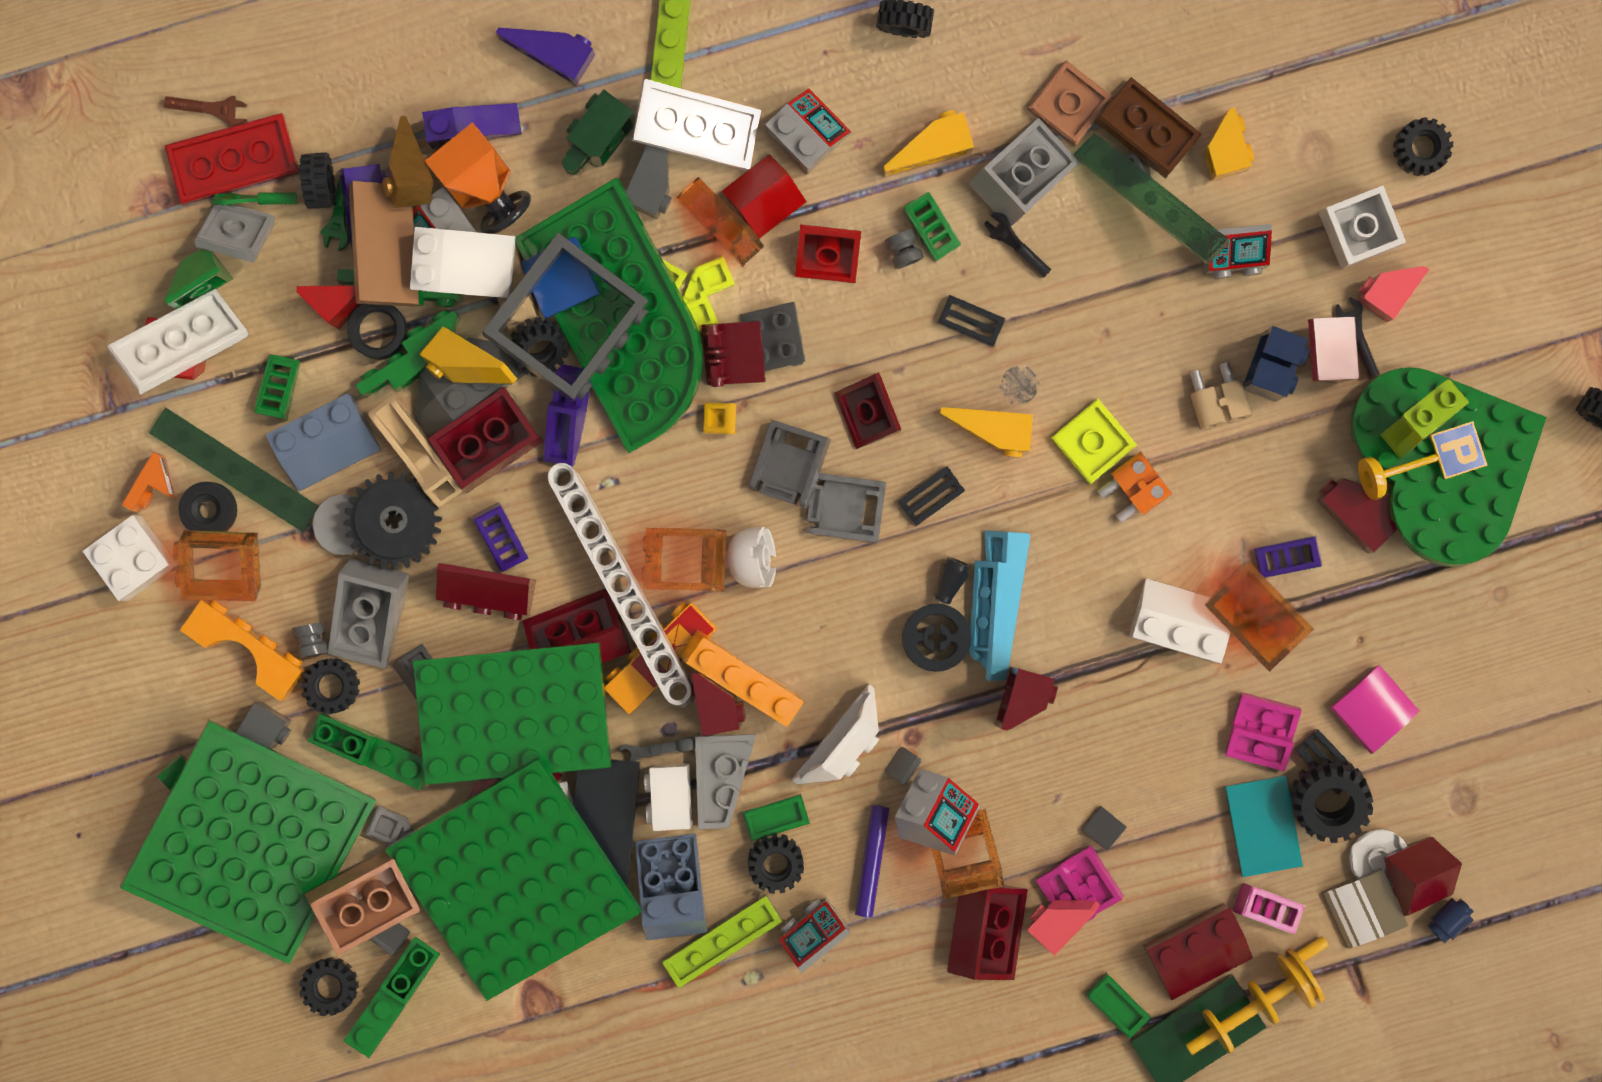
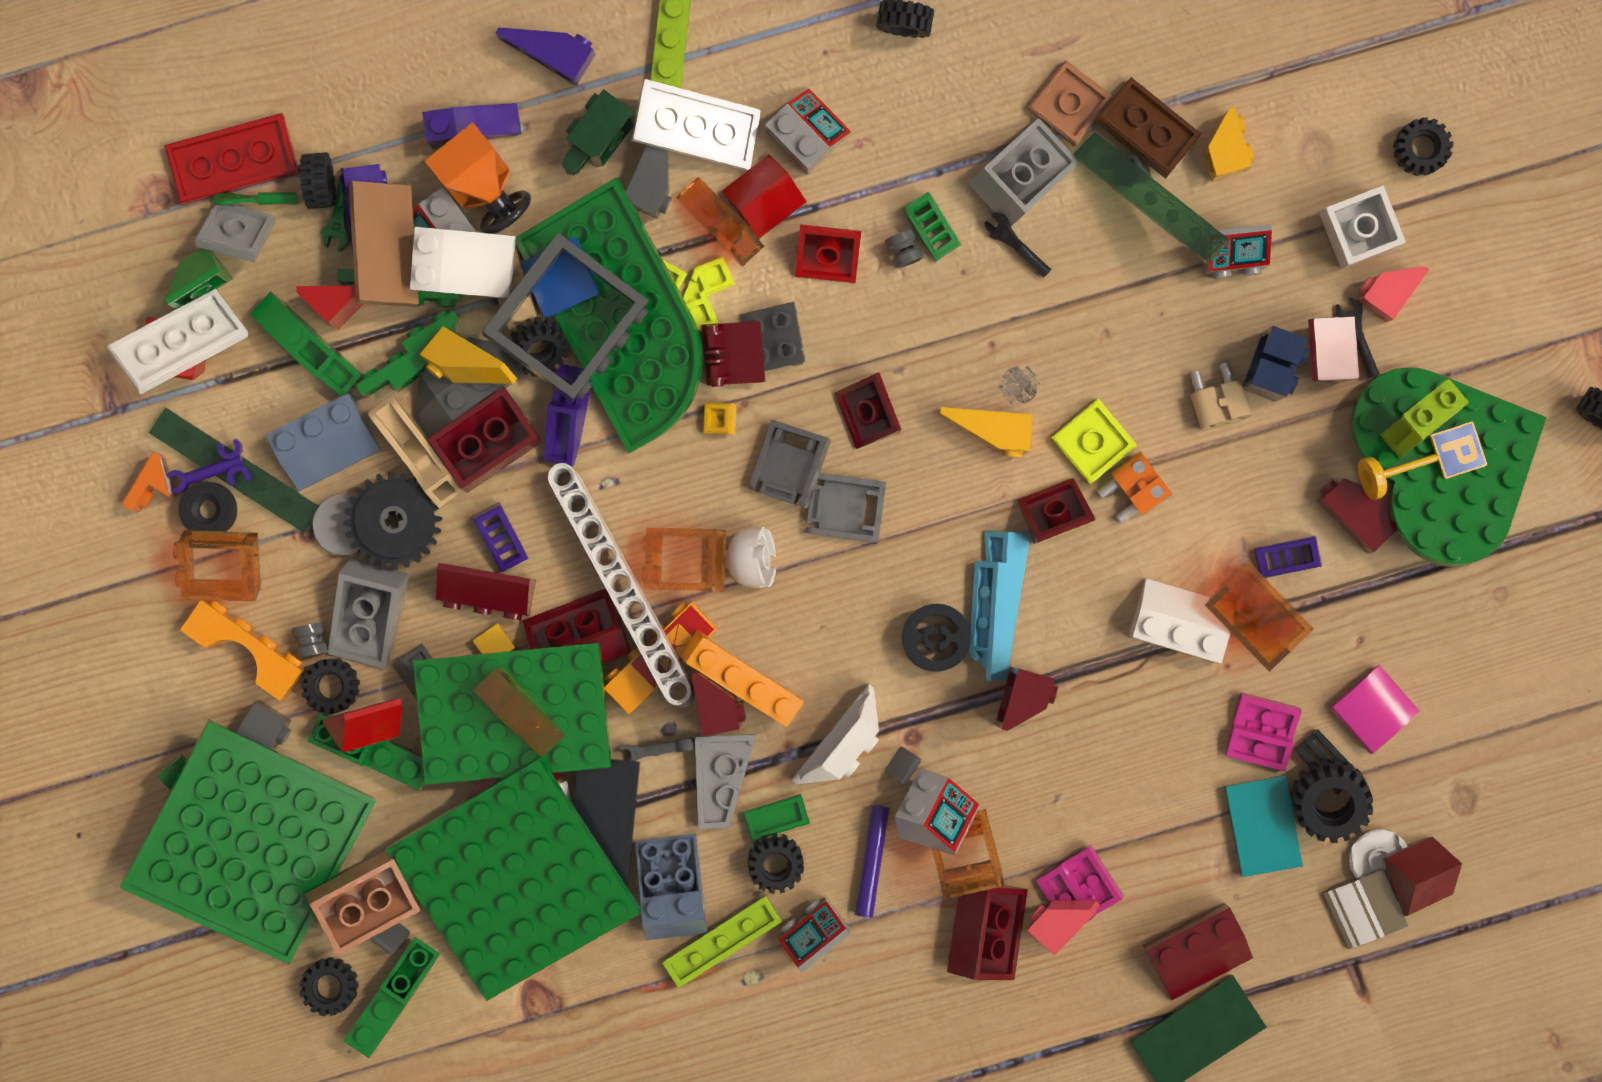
(129, 558): white brick -> none
(222, 109): copper piece -> none
(232, 464): none -> dark purple bar
(263, 395): green slope -> none
(305, 344): none -> green slope
(365, 725): none -> red slope
(387, 351): black tyre -> none
(388, 825): light grey tile -> none
(407, 174): pearl gold slope -> none
(494, 641): none -> yellow tile
(518, 711): none -> clear orange slope
(670, 796): white brick -> none
(939, 141): yellow slope -> none
(951, 578): black cone -> none
(952, 481): black tile -> none
(965, 331): black tile -> none
(1055, 510): none -> dark red slope
(1104, 828): dark grey slope -> none
(1117, 1005): green tile -> none
(1250, 901): dark pink slope -> none
(1298, 979): yellow piece -> none
(1451, 920): dark blue brick -> none

